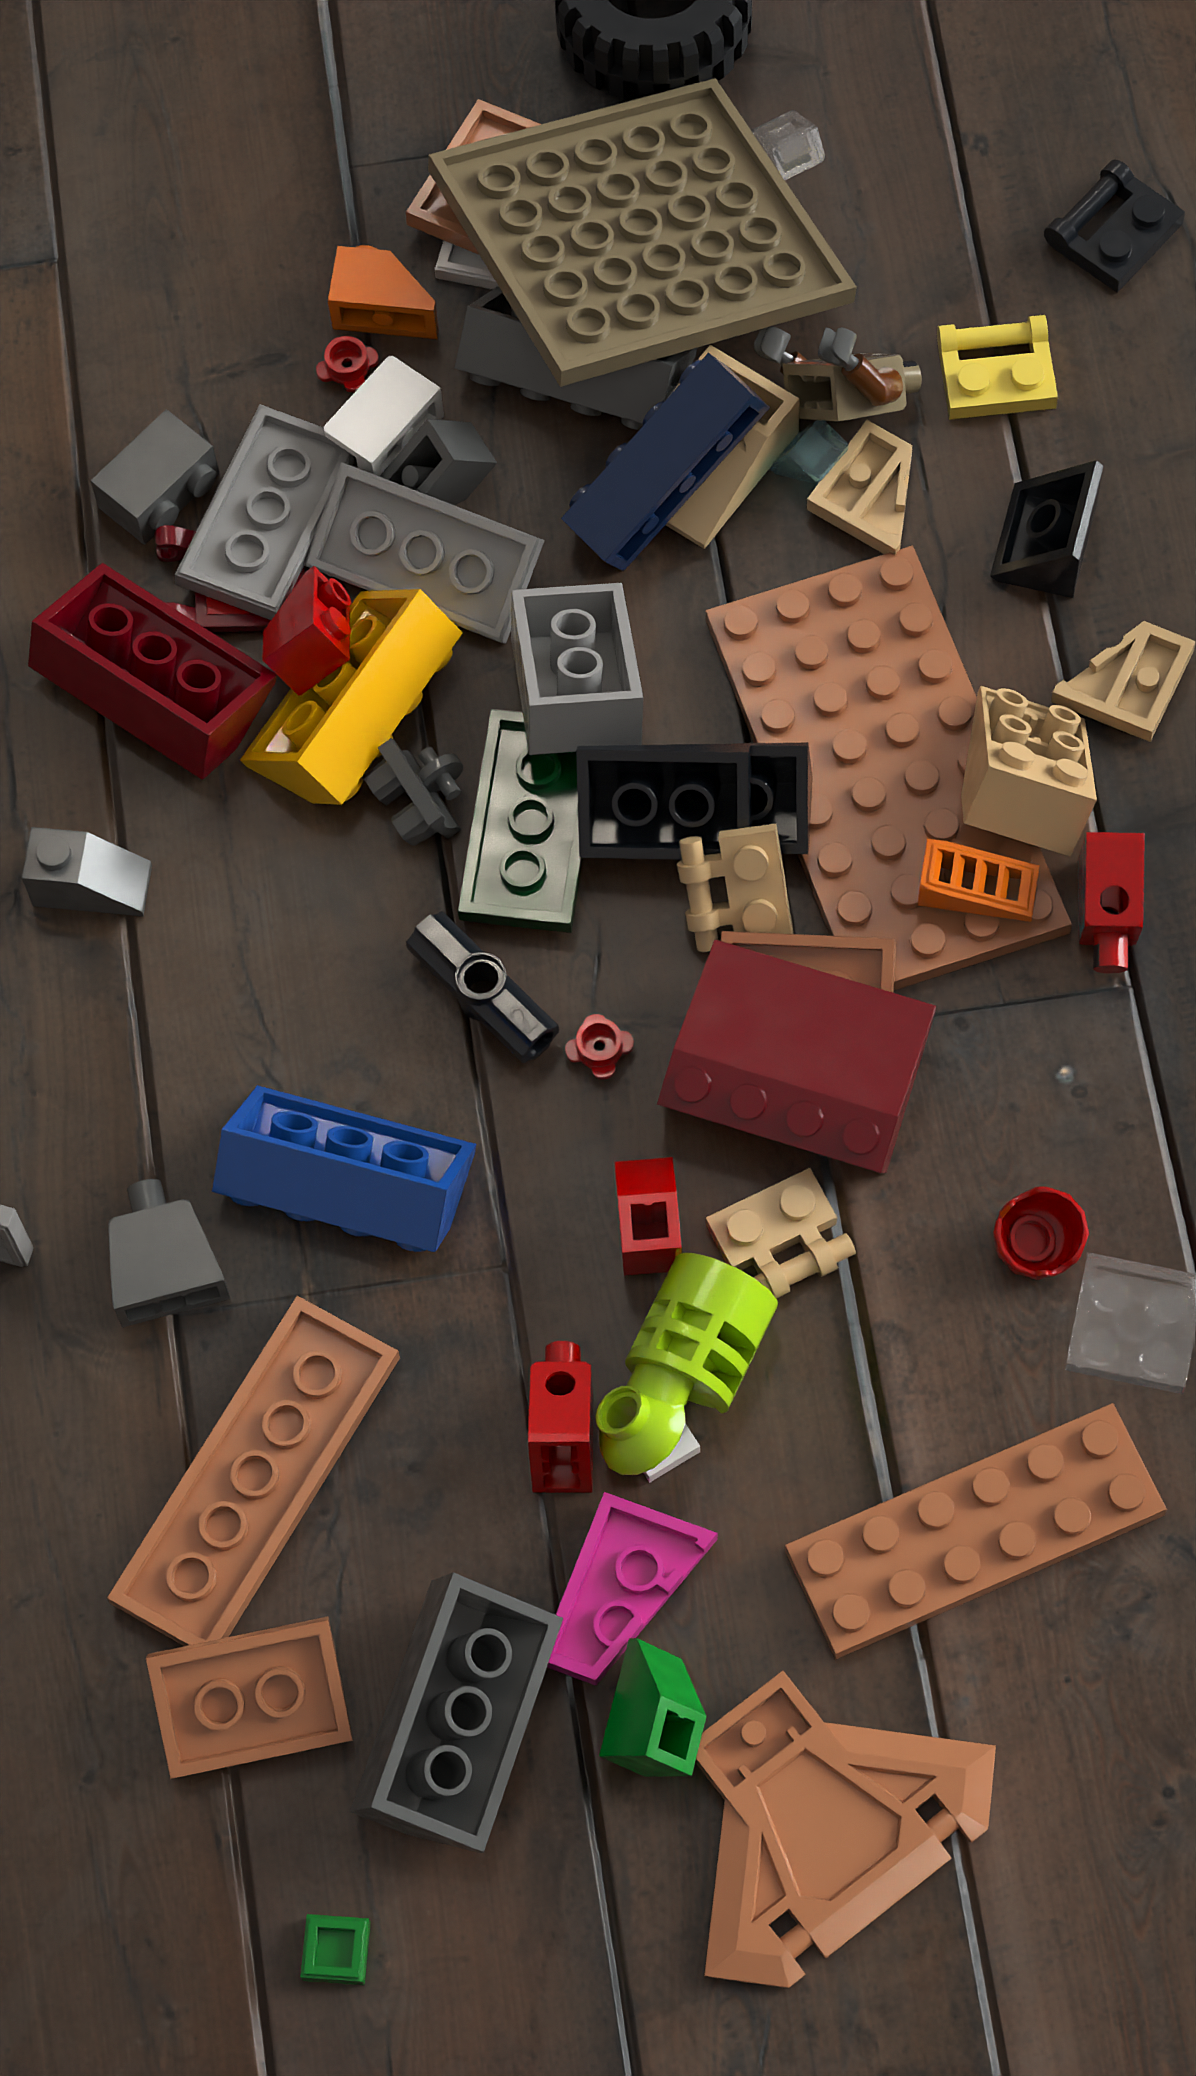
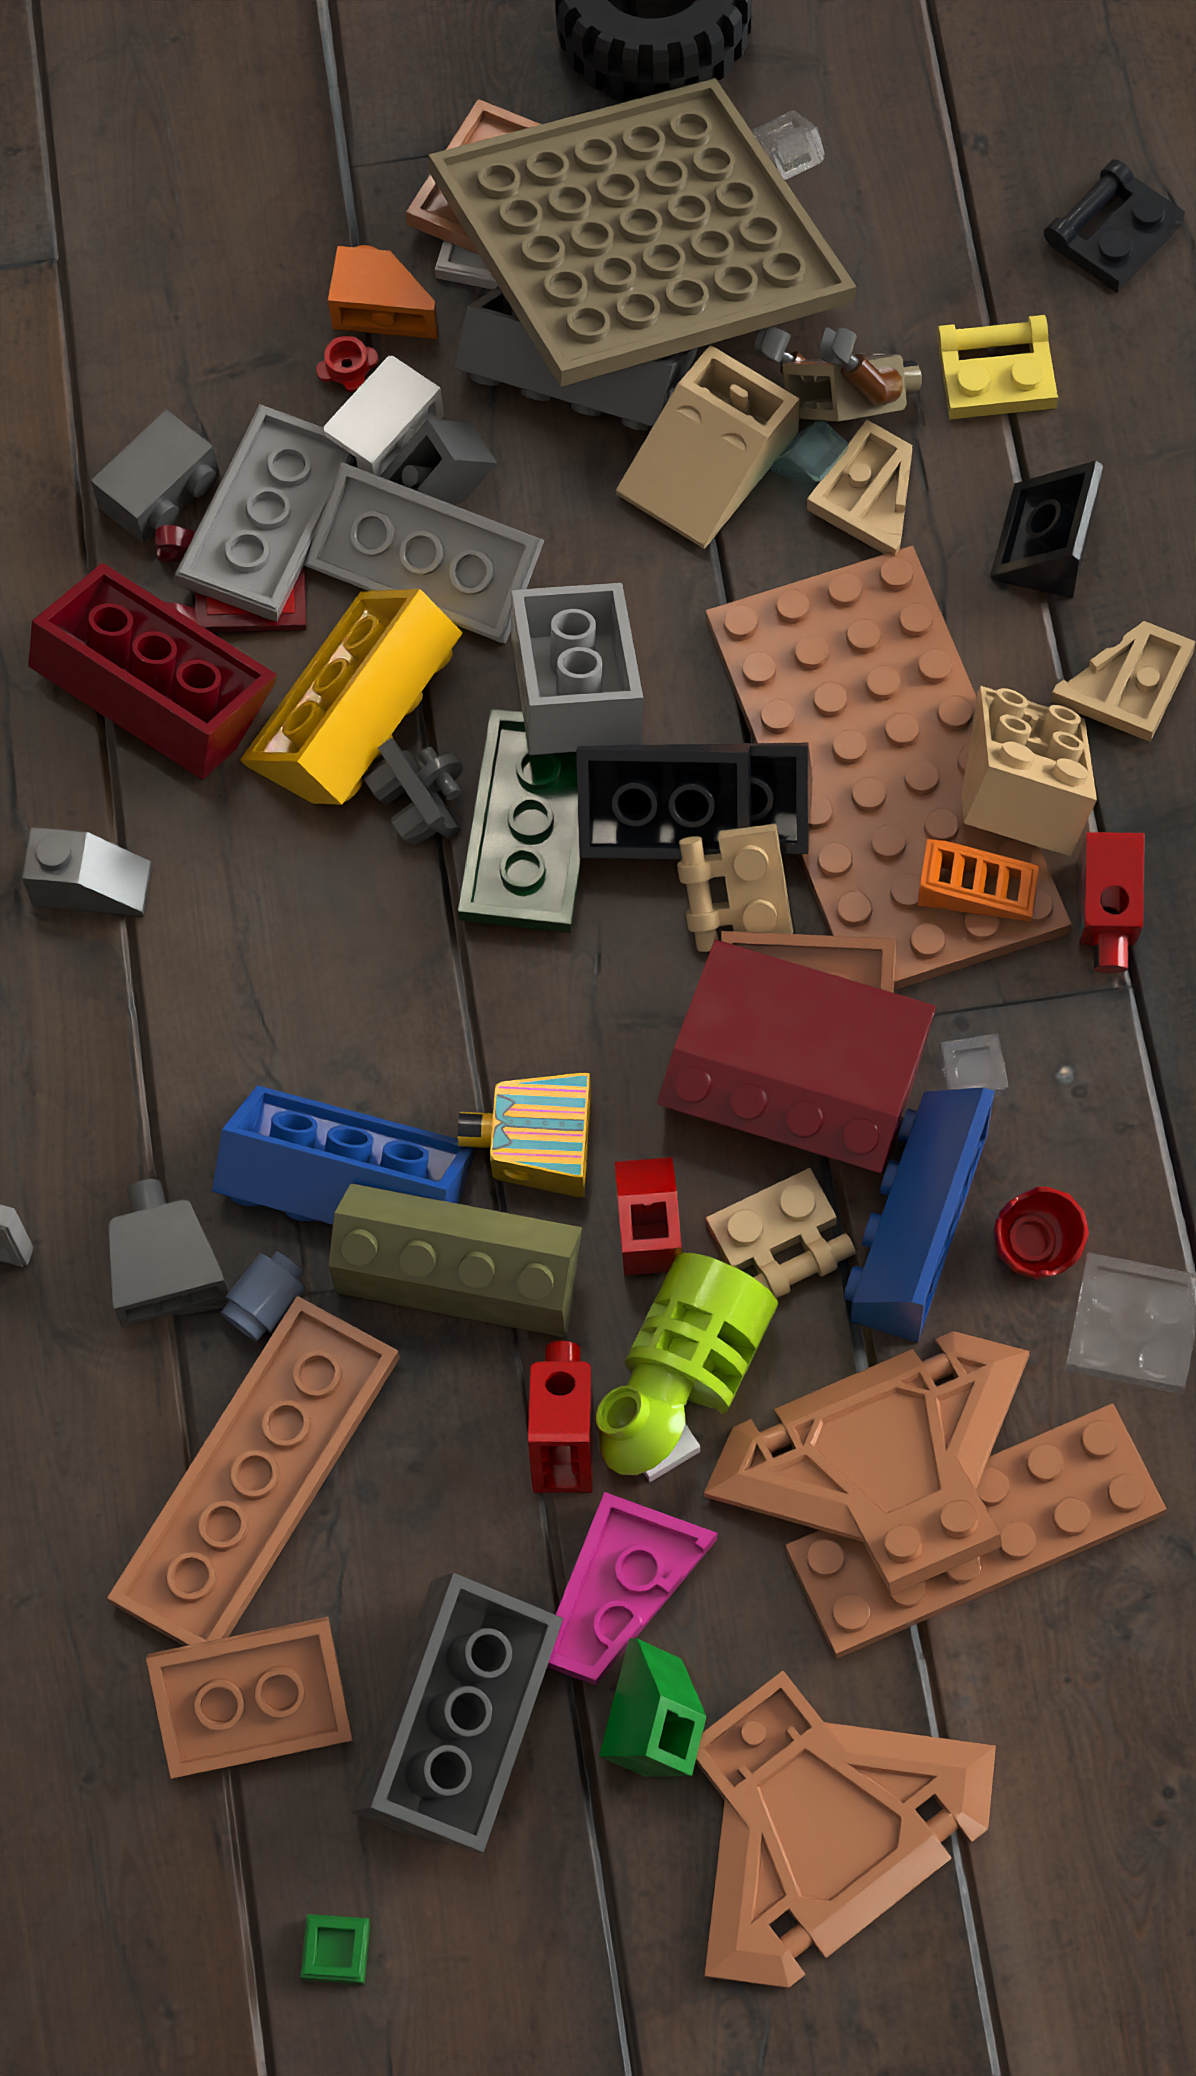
(263, 1295): none -> sand blue brick
(309, 632): red slope -> none
(454, 1259): none -> olive slope
(505, 1009): black piece -> none
(535, 1132): none -> torso
(595, 1030): red plate -> none
(664, 461): dark blue brick -> none
(885, 1458): none -> nougat plate
(920, 1212): none -> blue slope
(974, 1064): none -> clear plate

